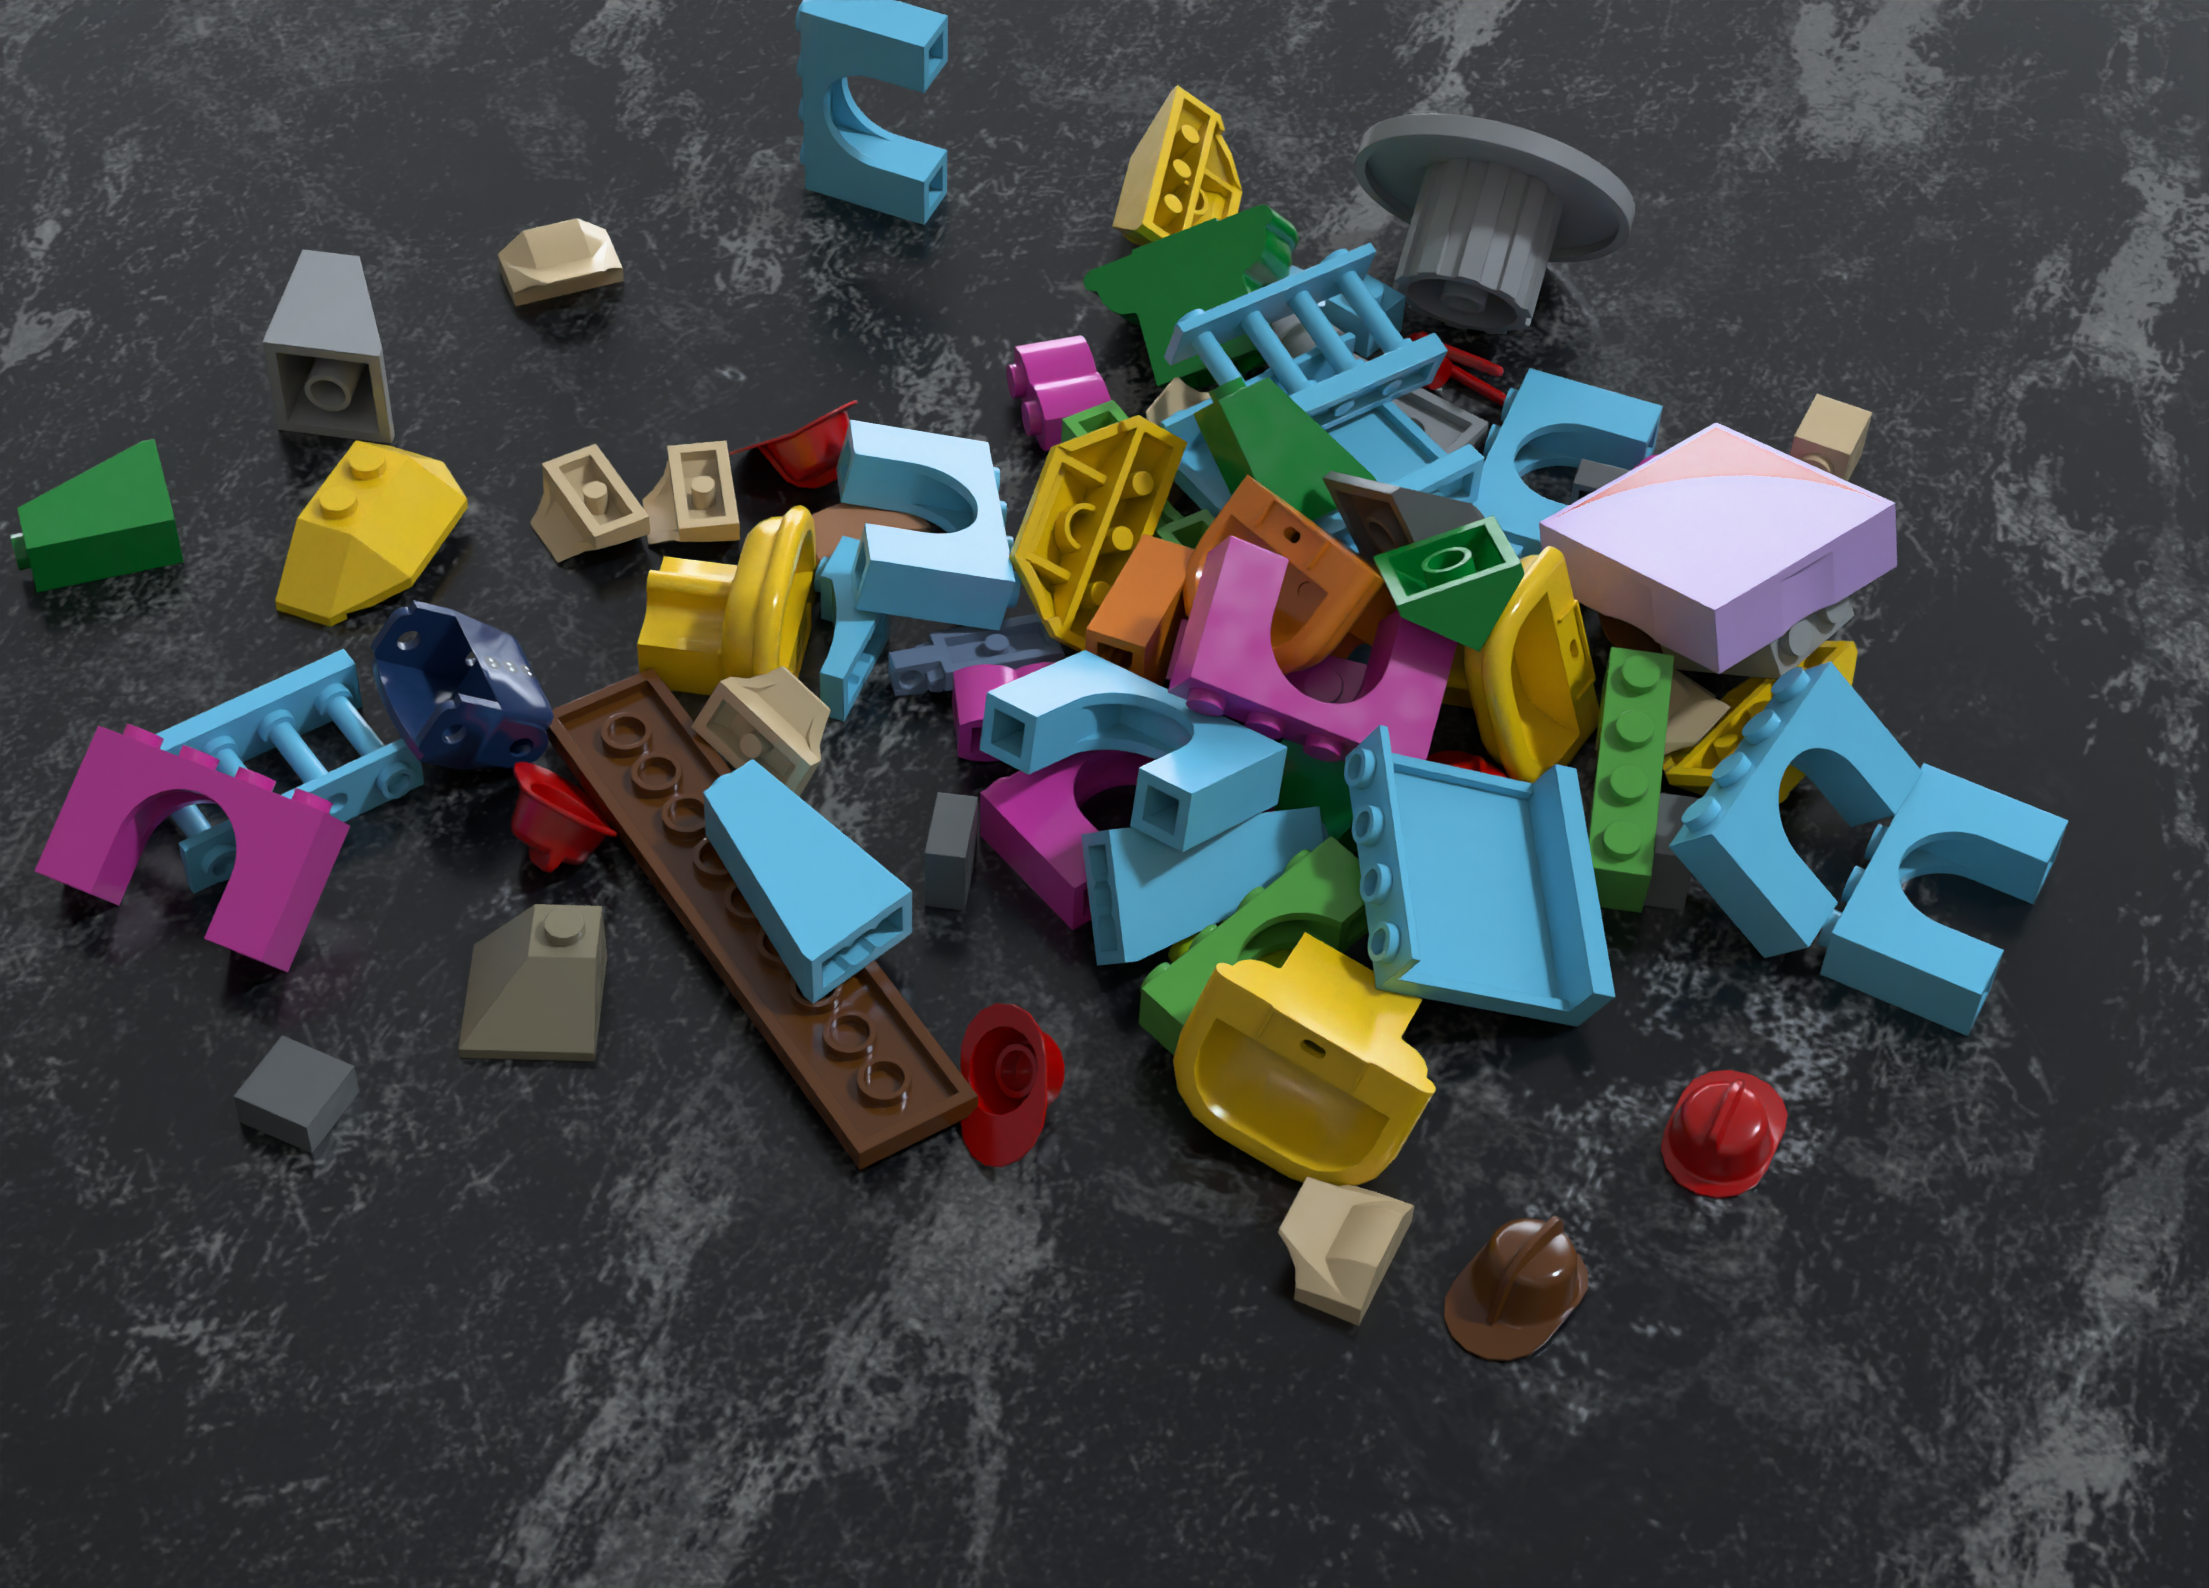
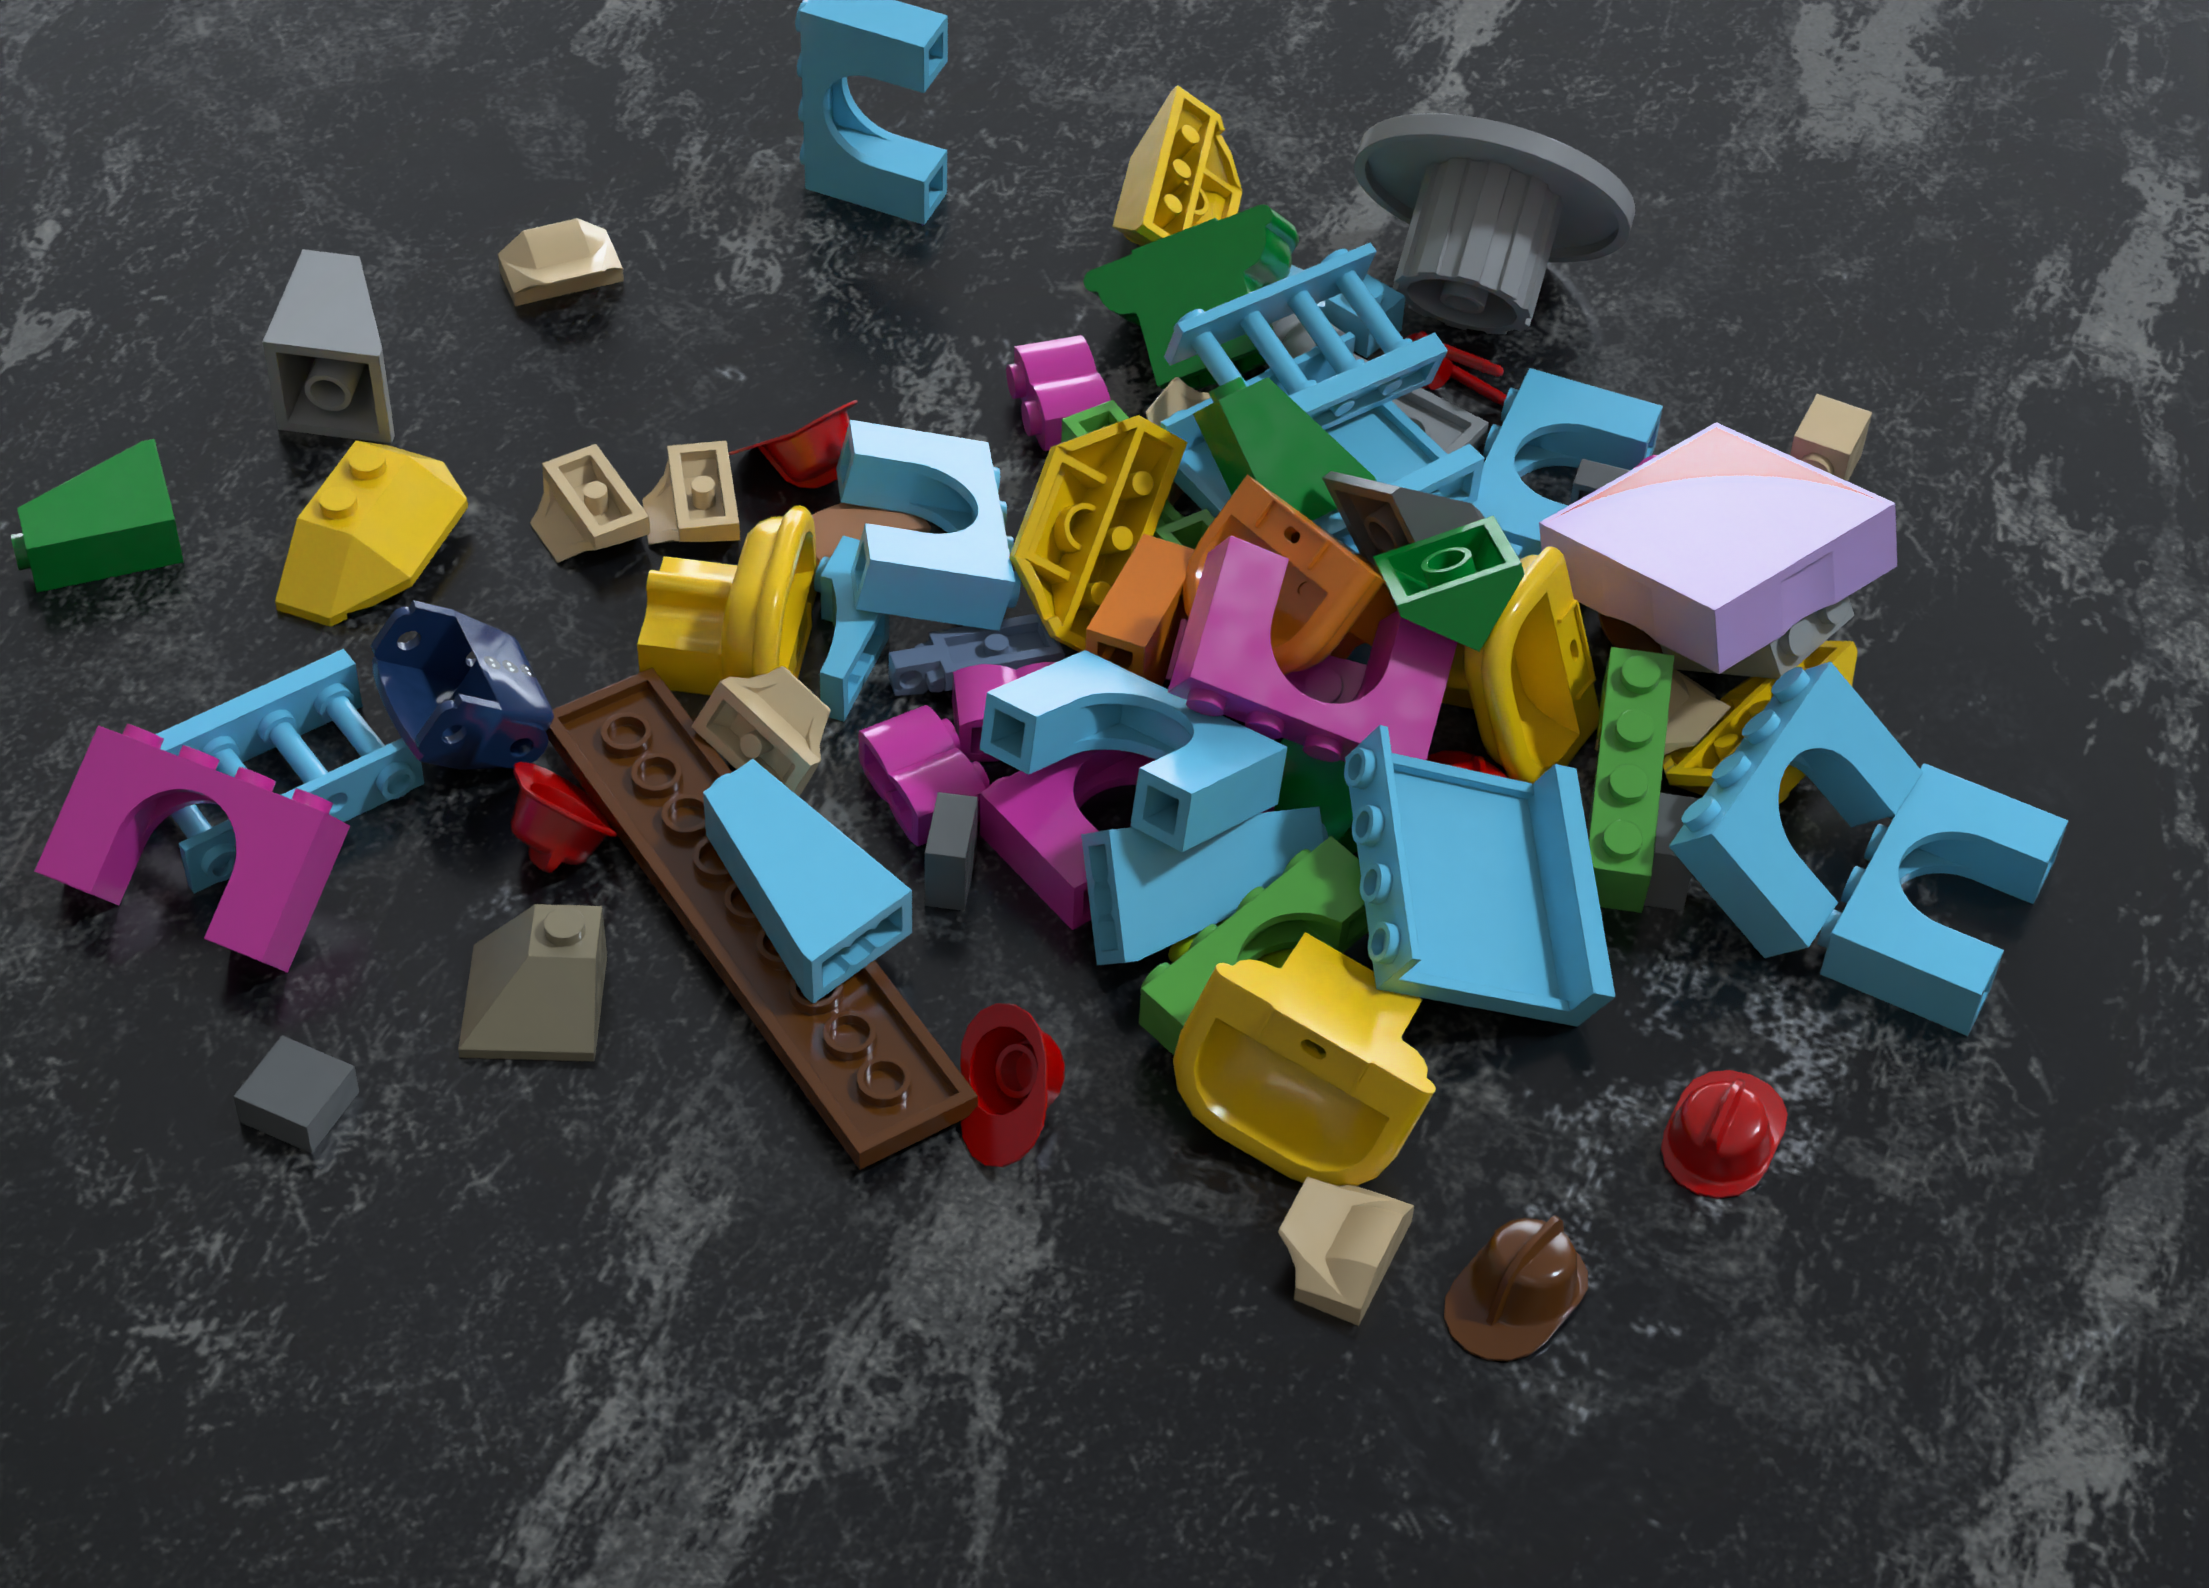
(914, 760): none -> dark pink brick

